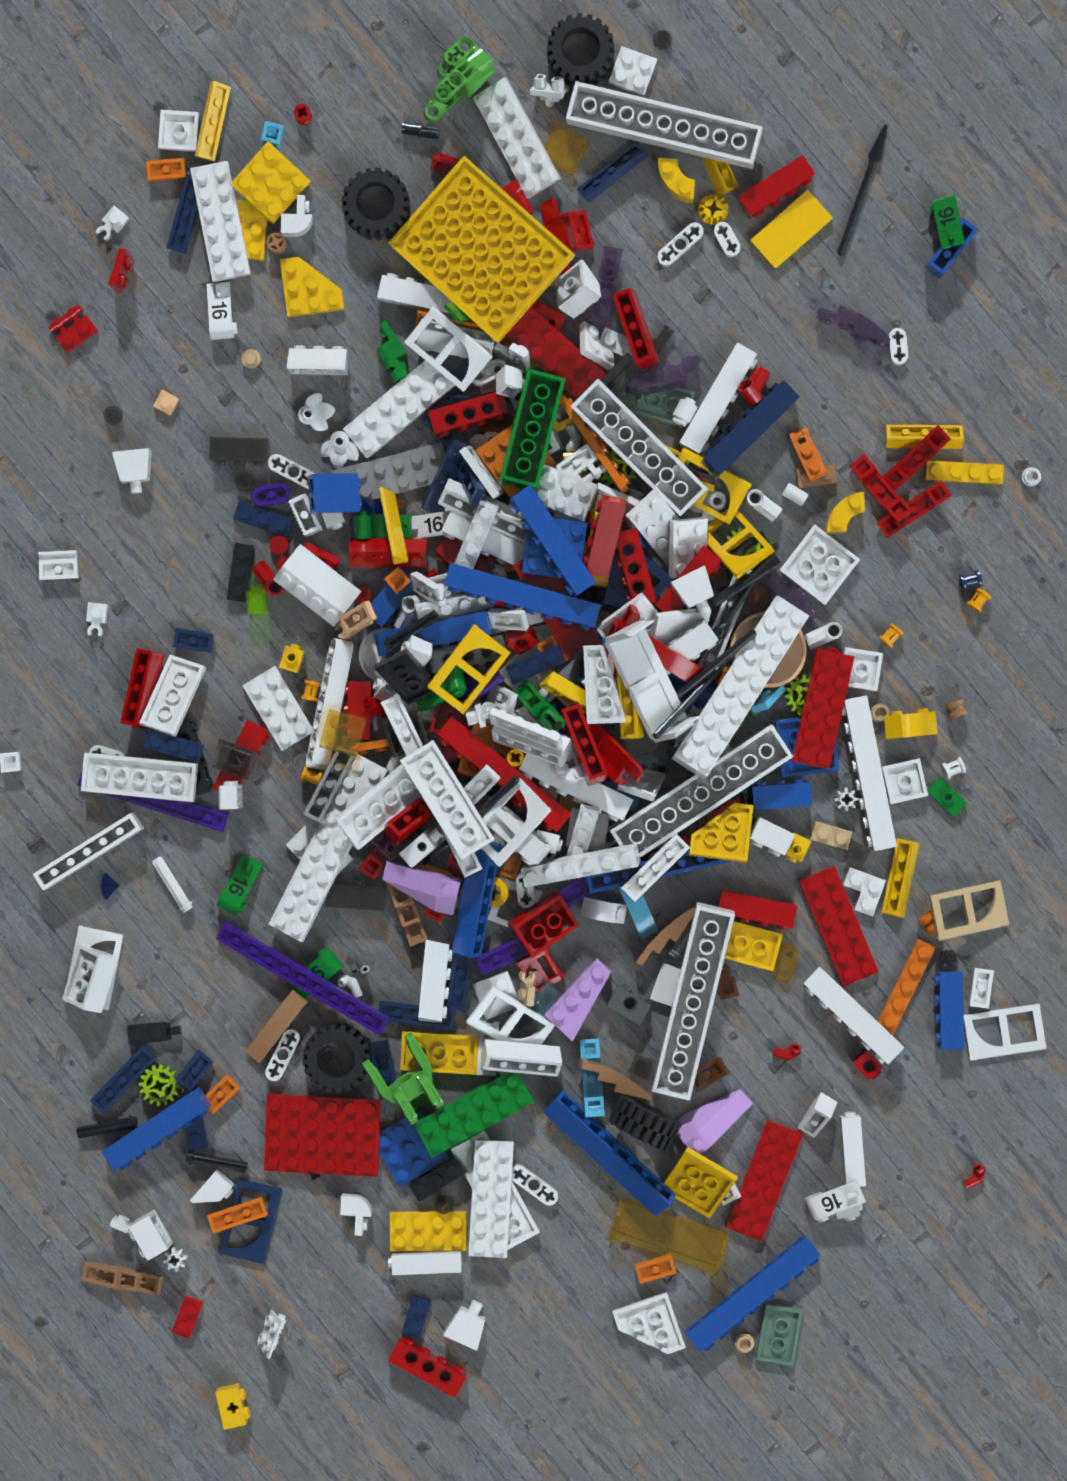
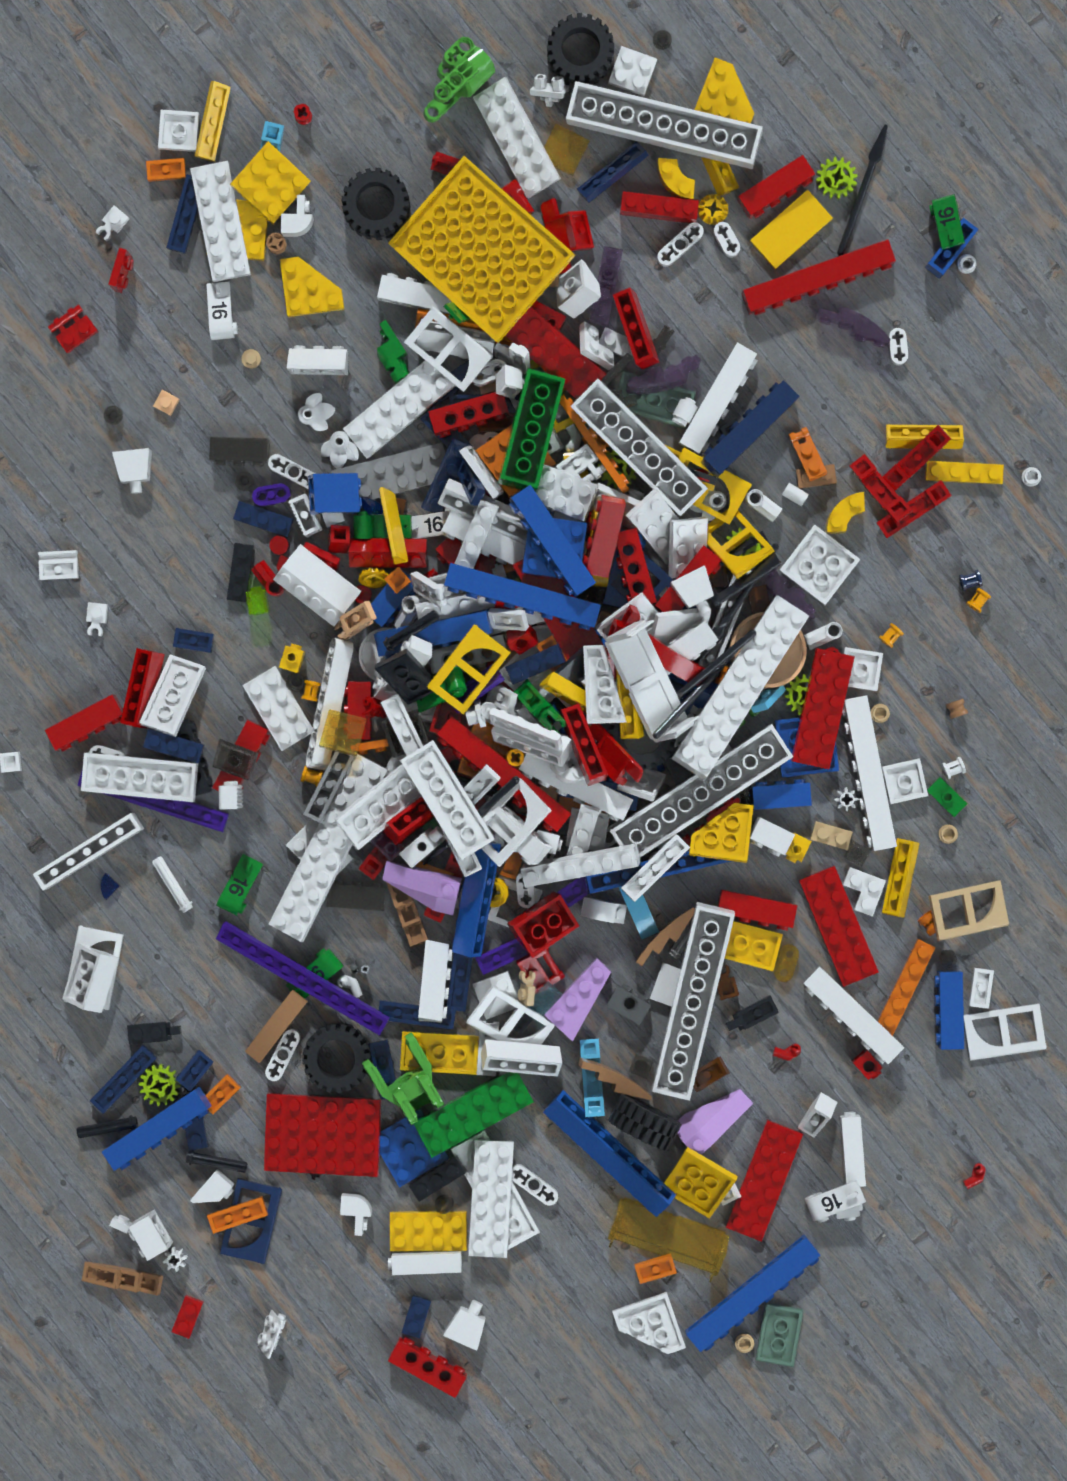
(84, 723): none -> red brick
(230, 1417): yellow brick -> none
(299, 678): none -> clear smoke plate
(338, 539): none -> red brick
(378, 581): none -> yellow gear
(420, 130): black axle -> none
(659, 207): none -> red brick
(724, 94): none -> yellow plate
(752, 387): red piece -> none
(753, 1014): none -> black hinge
(818, 277): none -> red brick
(828, 176): none -> lime gear
(910, 725): yellow brick -> none
(948, 834): none -> tan plate
(969, 258): none -> white plate

